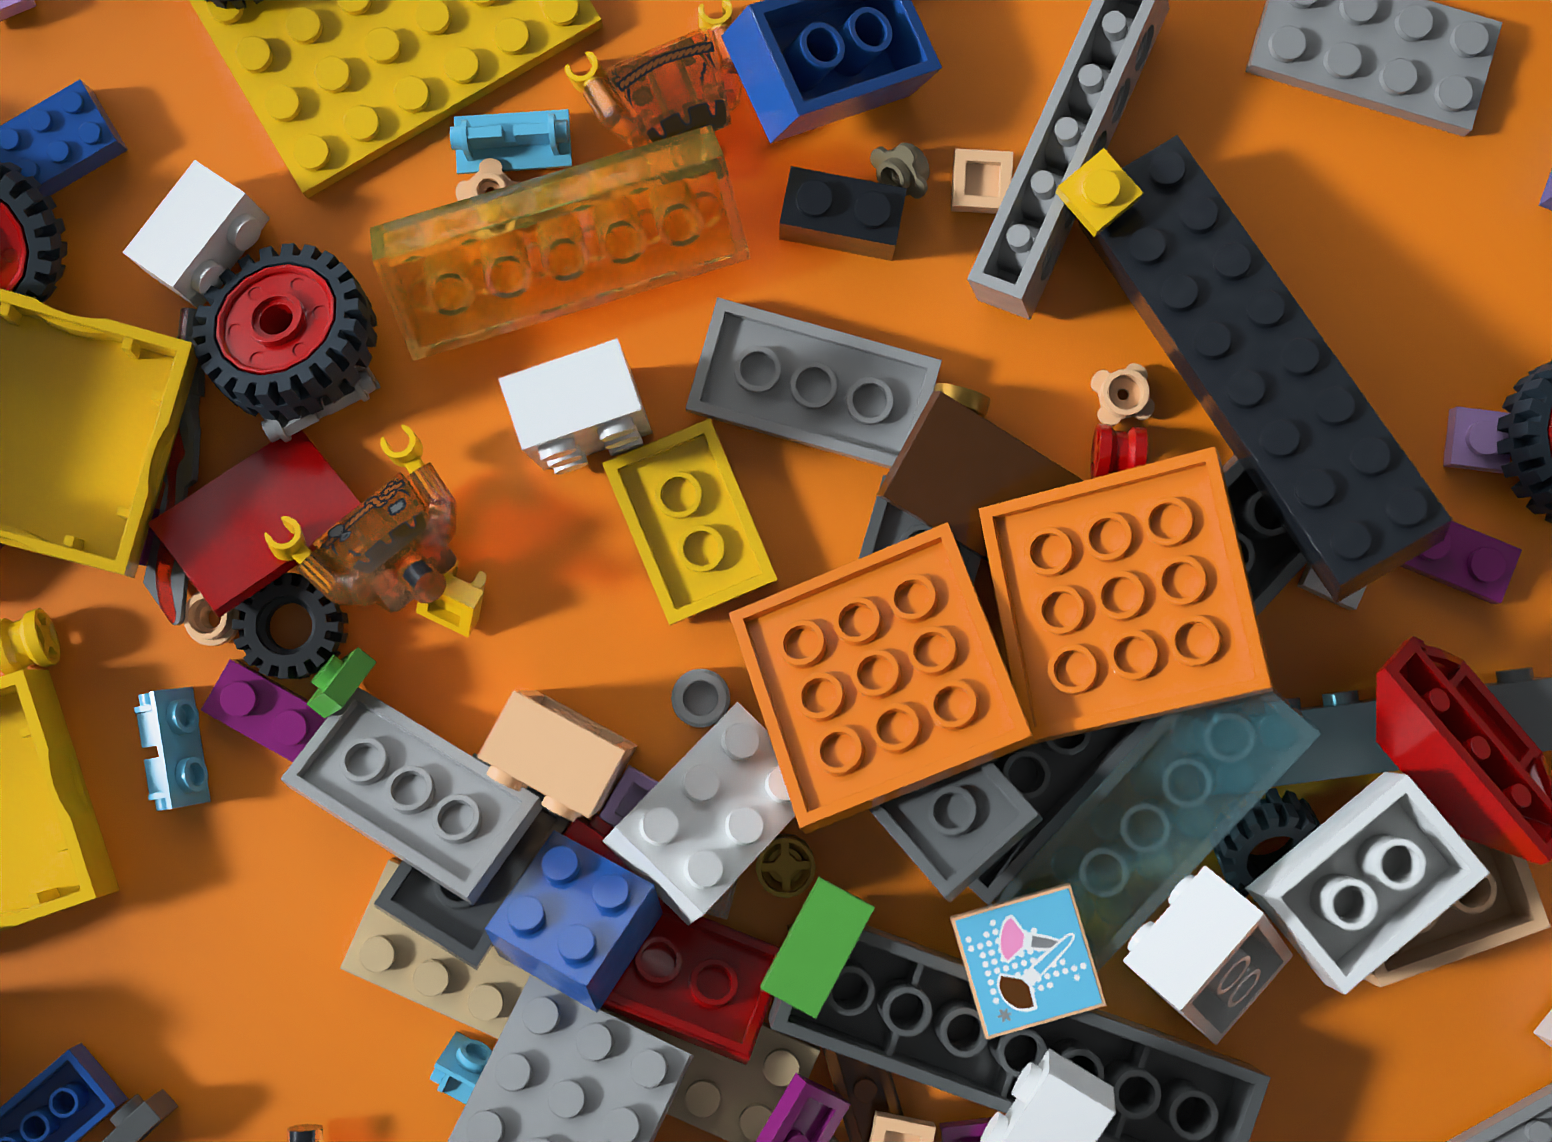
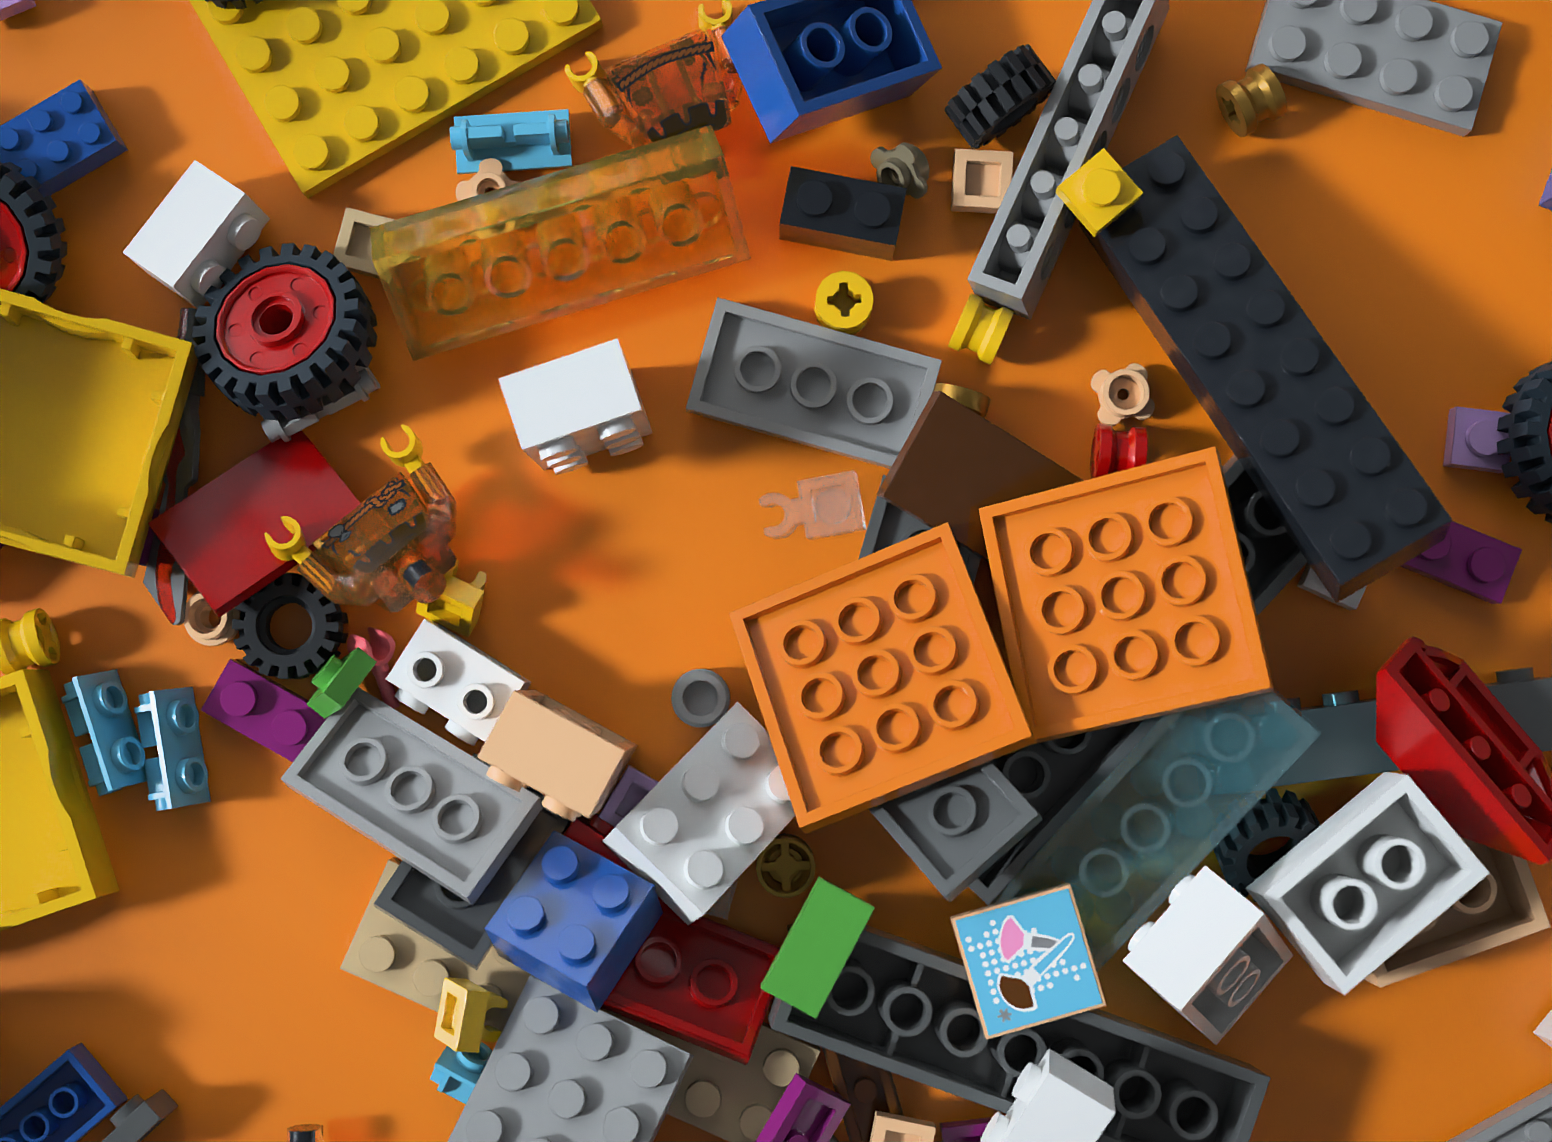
(101, 707): none -> medium azure hinge
(354, 241): none -> tan plate
(381, 650): none -> coral hand
(454, 680): none -> white brick
(463, 1015): none -> yellow tile
(689, 522): yellow plate -> none
(825, 507): none -> clear plate
(843, 313): none -> yellow wheel
(980, 329): none -> yellow wheel
(1000, 96): none -> black tyre
(1251, 100): none -> pearl gold wheel

